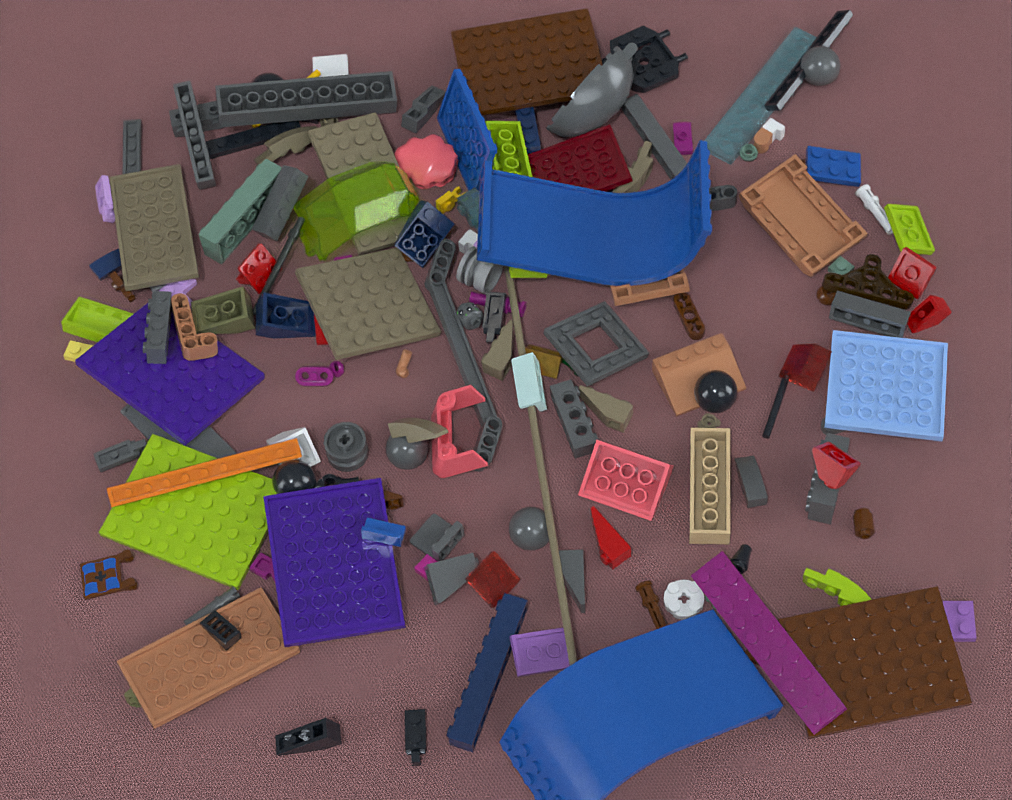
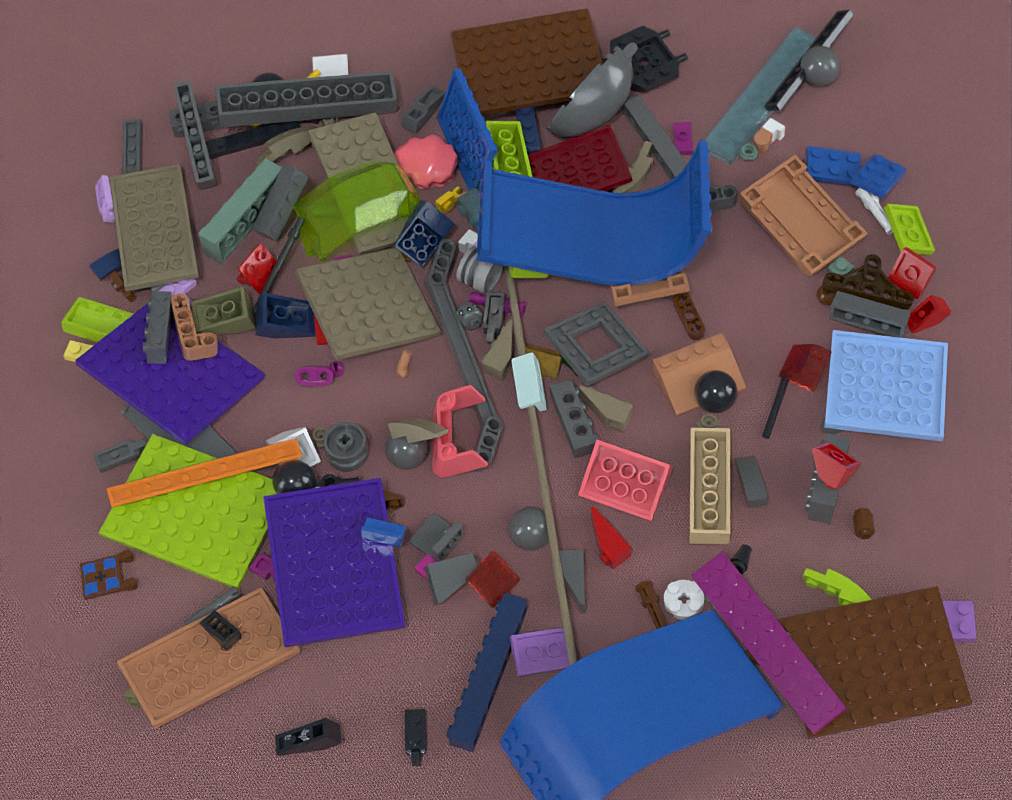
(320, 431): none -> dark tan plate
(878, 175): none -> blue plate

